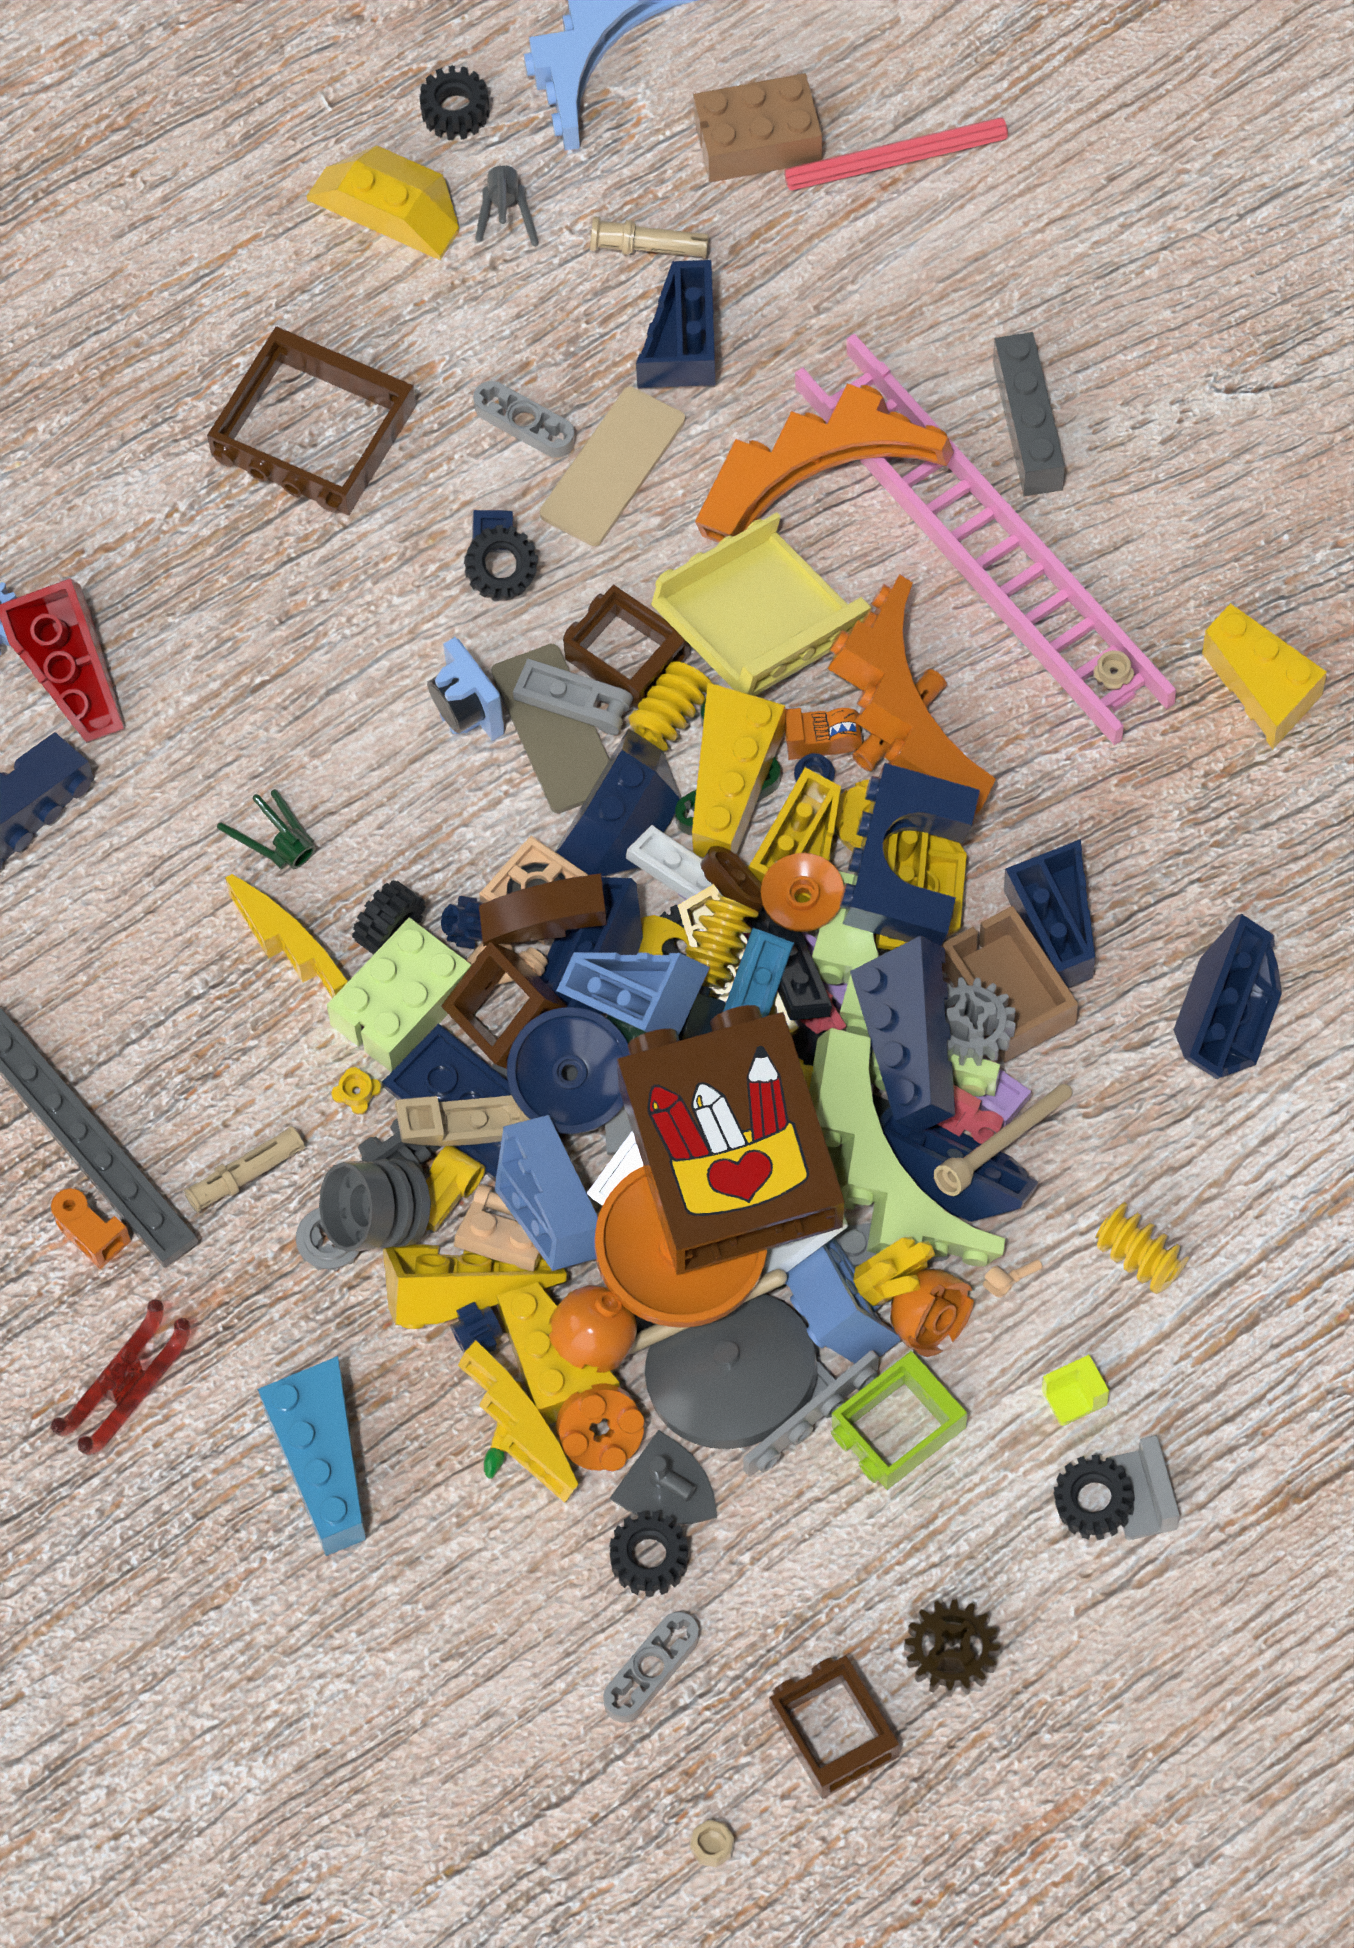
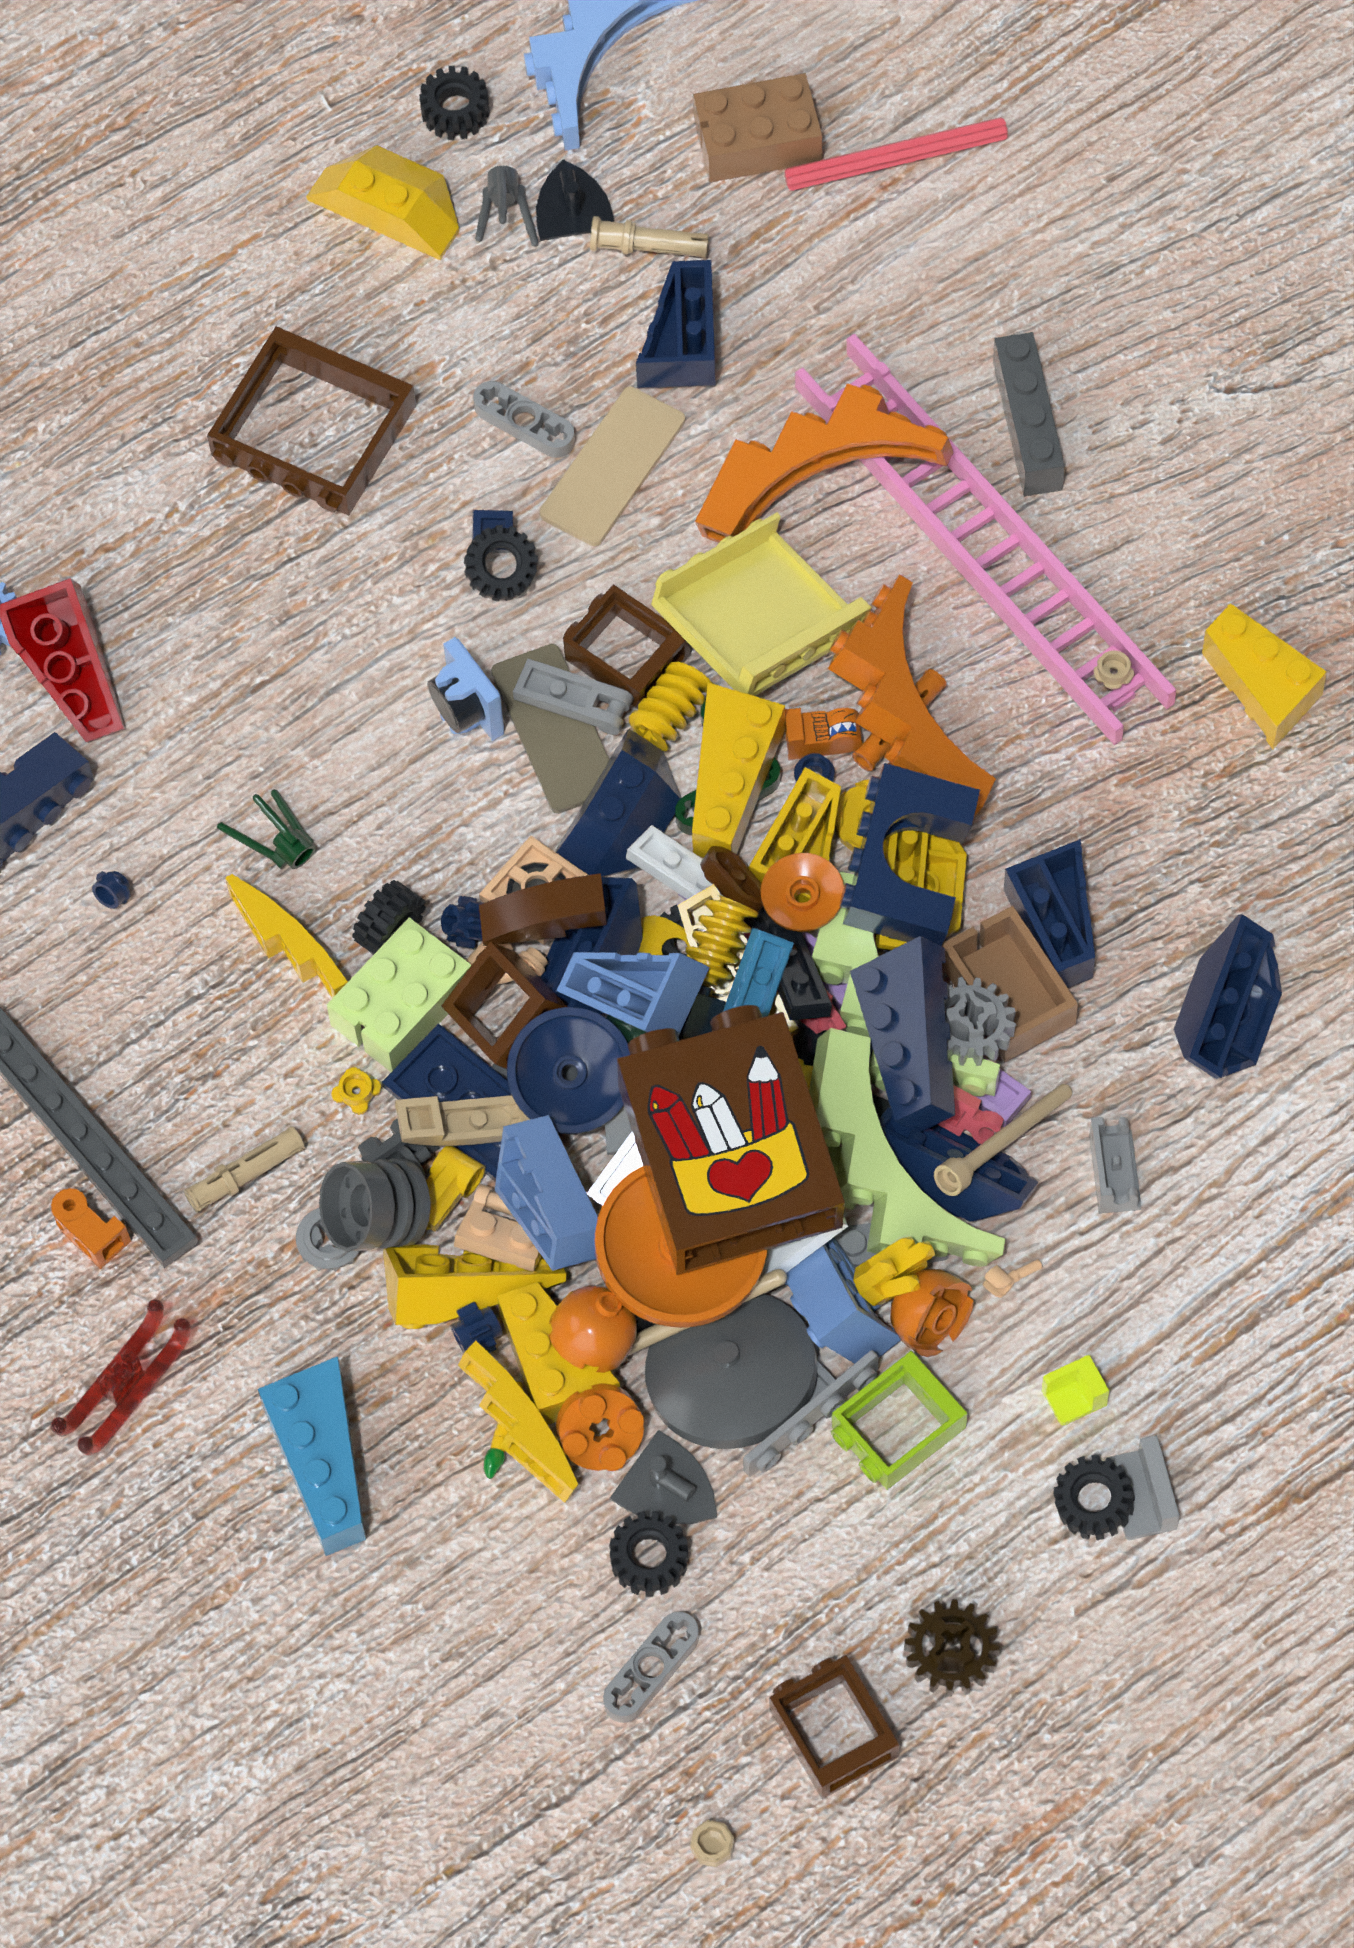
(111, 889): none -> dark blue plate
(569, 203): none -> black shield
(1114, 1166): none -> light grey hinge
(1140, 1249): yellow piece -> none

